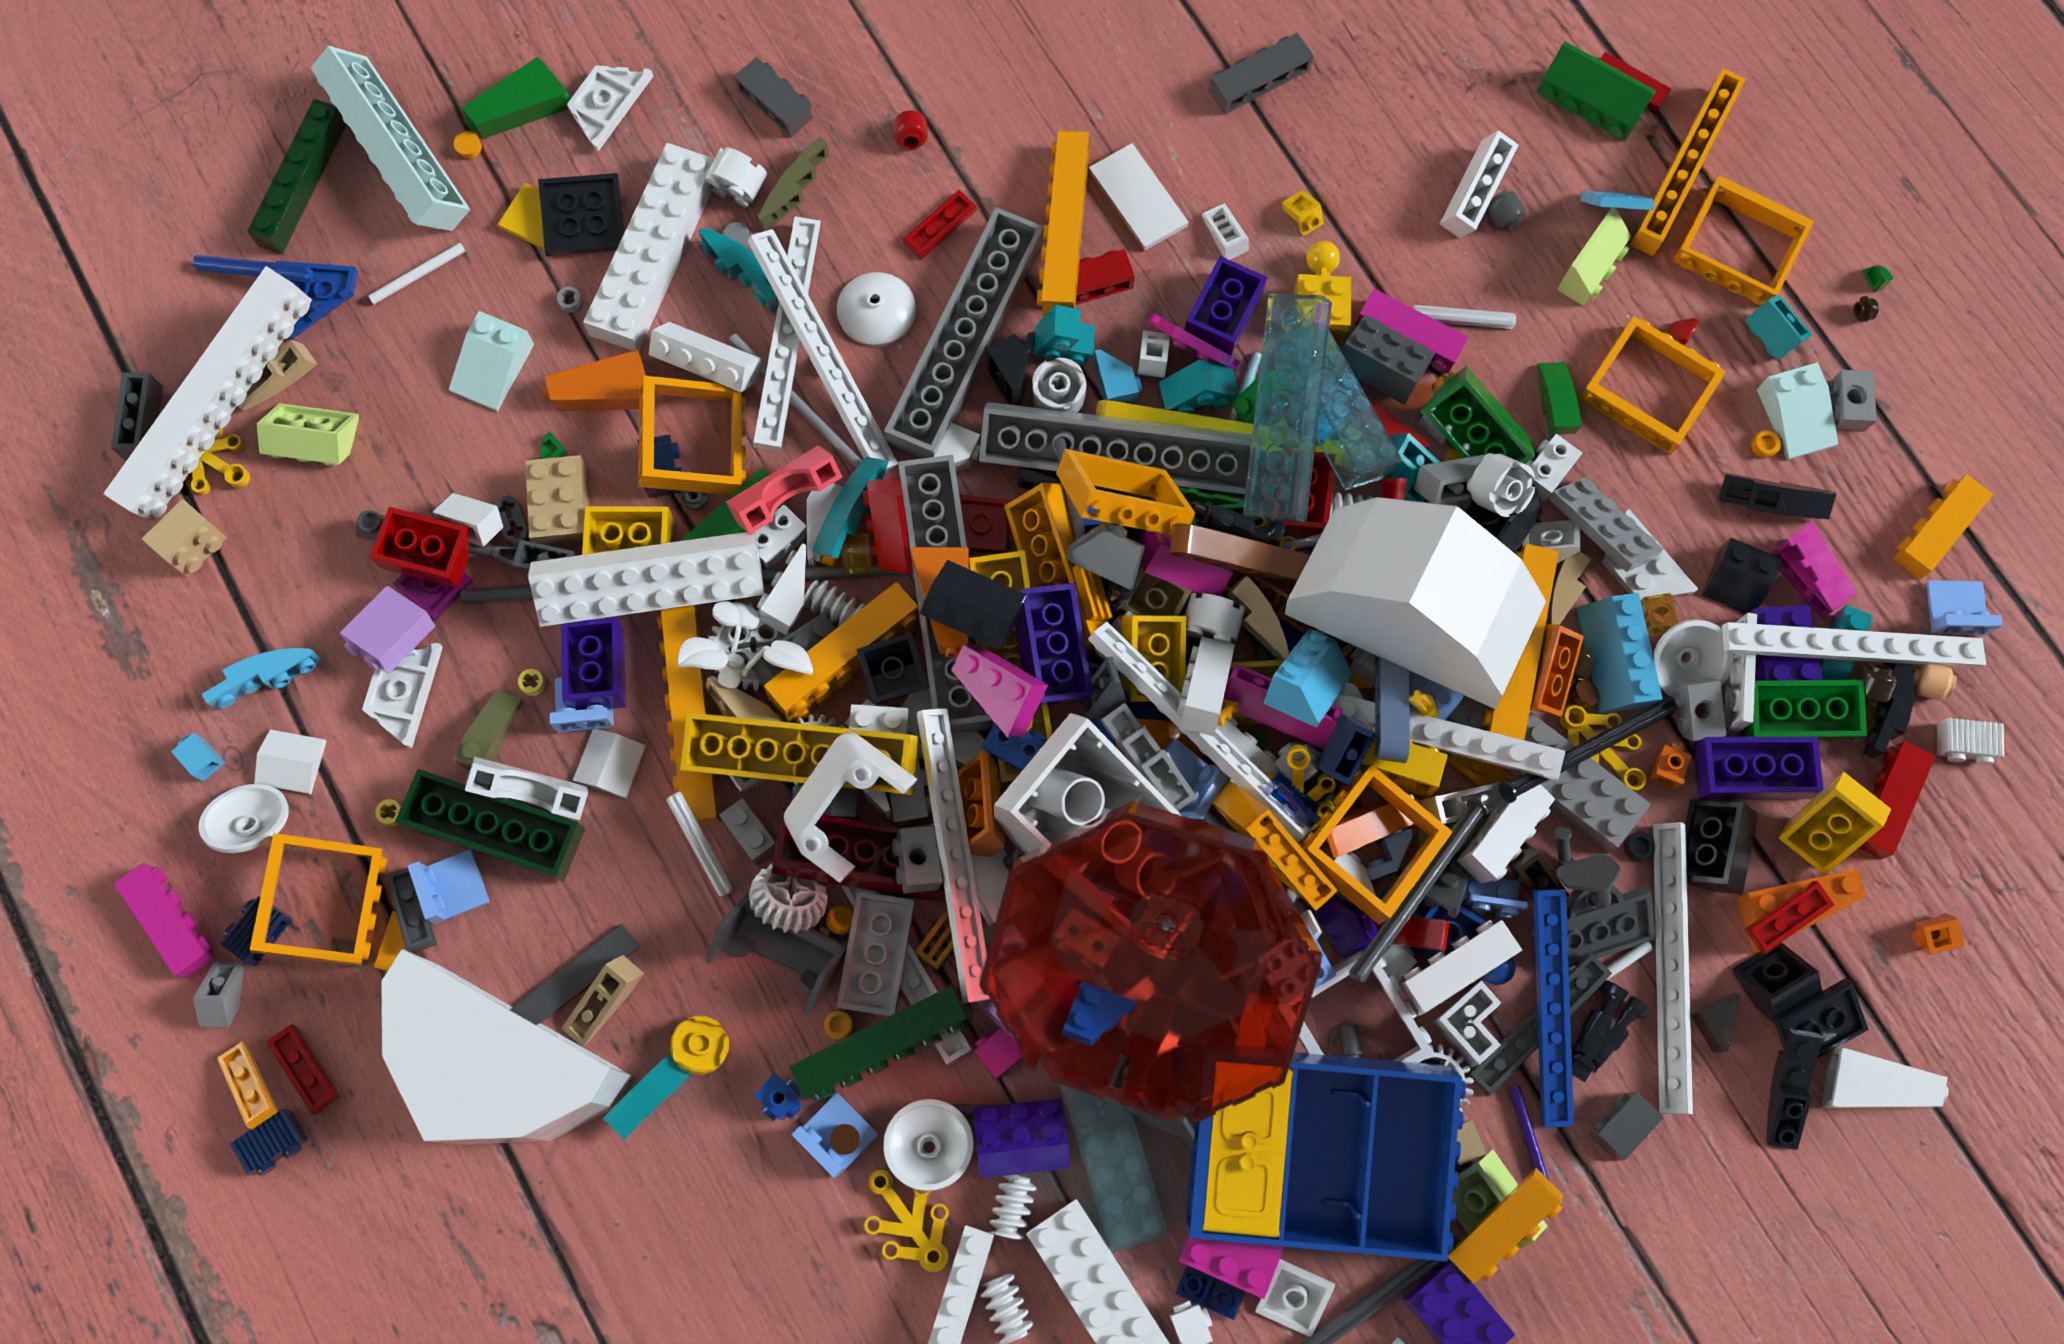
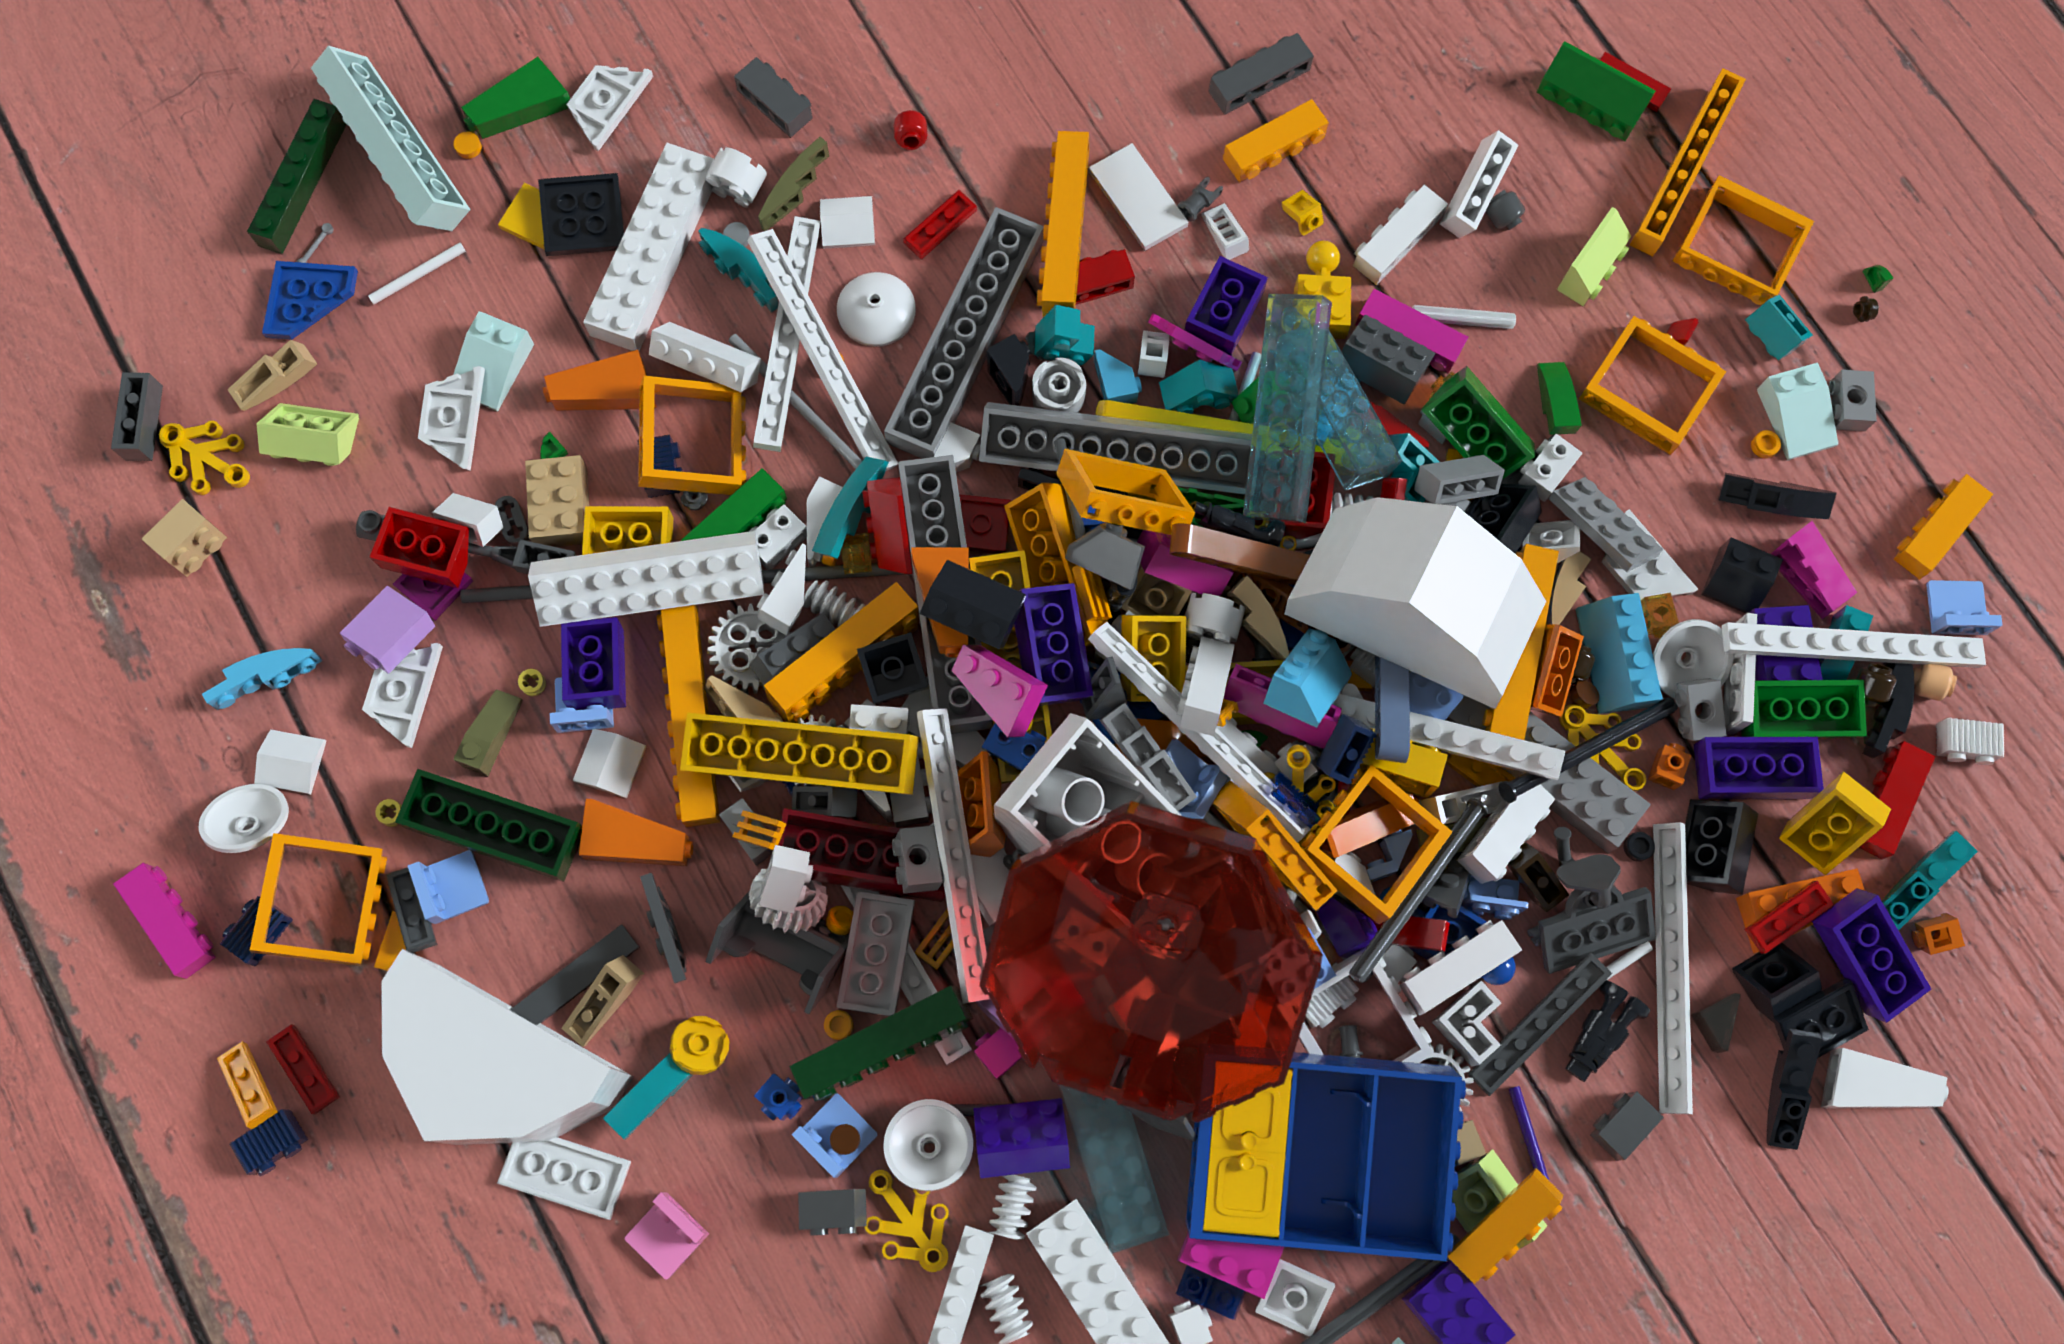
(198, 756): medium azure brick -> none
(209, 396): white brick -> none
(219, 995): light grey slope -> none
(251, 267): blue axle -> none
(327, 229): none -> light grey hinge
(452, 414): none -> white wing
(505, 781): white arch -> none
(566, 1174): none -> white tile
(569, 308): light grey bush -> none
(628, 838): none -> orange slope
(661, 918): none -> dark grey wing
(666, 1235): none -> bright pink bracket
(699, 843): white axle -> none
(706, 655): white plant -> none
(746, 825): none -> light orange tile
(758, 503): coral arch -> none
(785, 879): none -> white brick
(832, 1210): none -> dark grey brick
(847, 222): none -> white slope
(850, 760): white windscreen -> none
(1095, 1013): blue wing -> none
(1198, 200): none -> dark grey piece
(1275, 141): none -> light orange brick
(1330, 999): none -> white brick
(1400, 234): none -> white brick
(1424, 705): yellow axle -> none
(1502, 484): white brick -> none
(1553, 1008): blue plate -> none
(1617, 200): medium azure tile -> none
(1872, 954): none -> dark purple brick
(1926, 877): none -> teal slope

